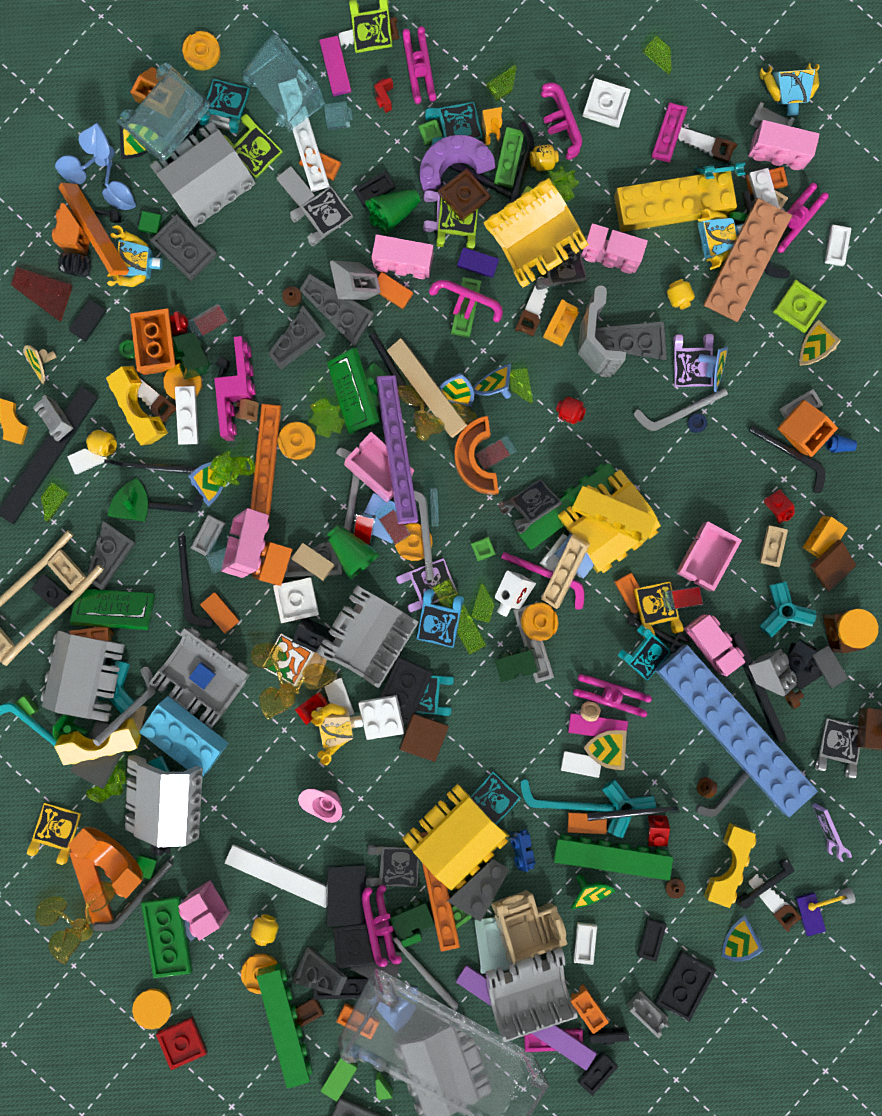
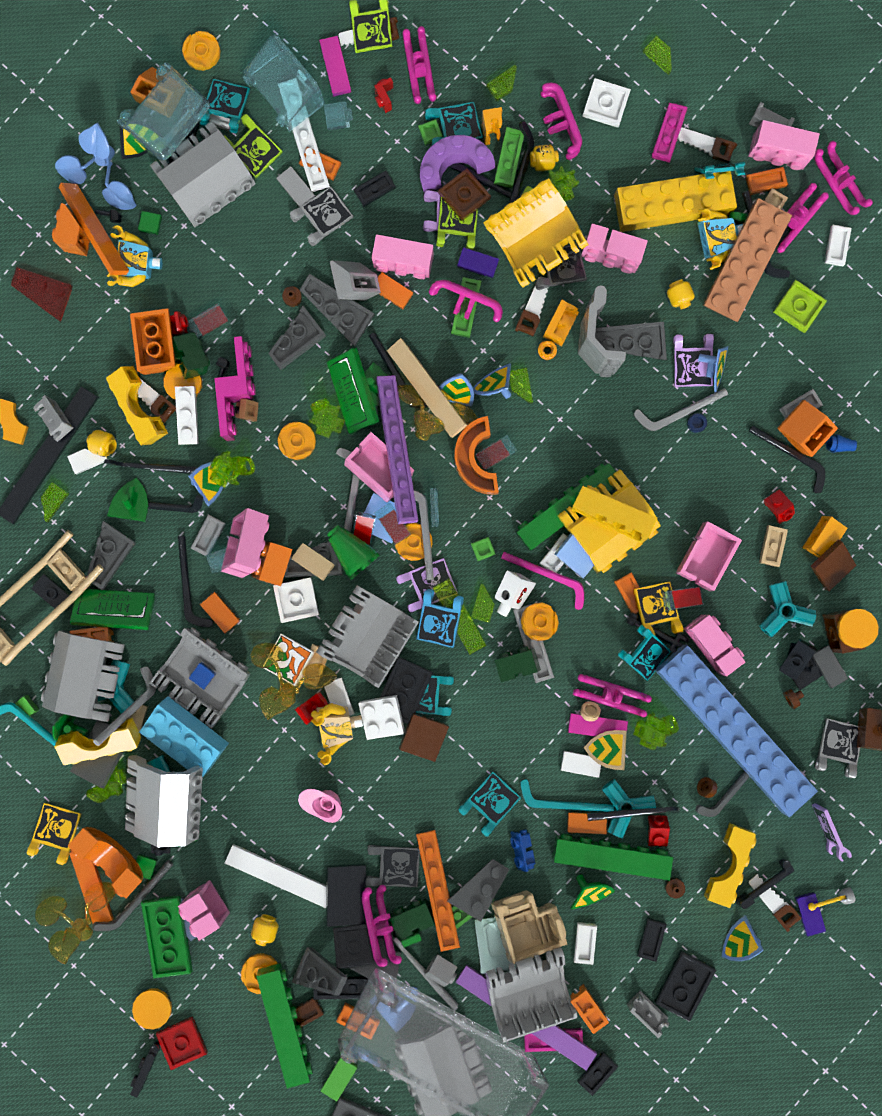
(36, 360): tan shield -> none
(74, 264): black gear -> none
(87, 320): black tile -> none
(127, 349): green tile -> none
(145, 1066): none -> black hinge
(183, 247): dark grey tile -> none
(266, 458): orange tile -> none
(311, 634): black panel -> none
(383, 1089): bright green slope -> none
(391, 209): green cone -> none
(441, 971): none -> light grey brick
(457, 840): yellow hinge -> none
(531, 504): dark grey flag -> none
(547, 344): none -> light orange plate
(565, 571): tan tile -> none
(571, 410): red head -> none
(609, 1035): black plate -> none
(662, 729): none -> clear neon green piece
(759, 691): black tile -> none
(763, 187): white plate -> none
(774, 672): light grey slope -> none
(792, 86): torso -> none
(818, 344): shield -> none
(840, 180): none -> dark pink piece

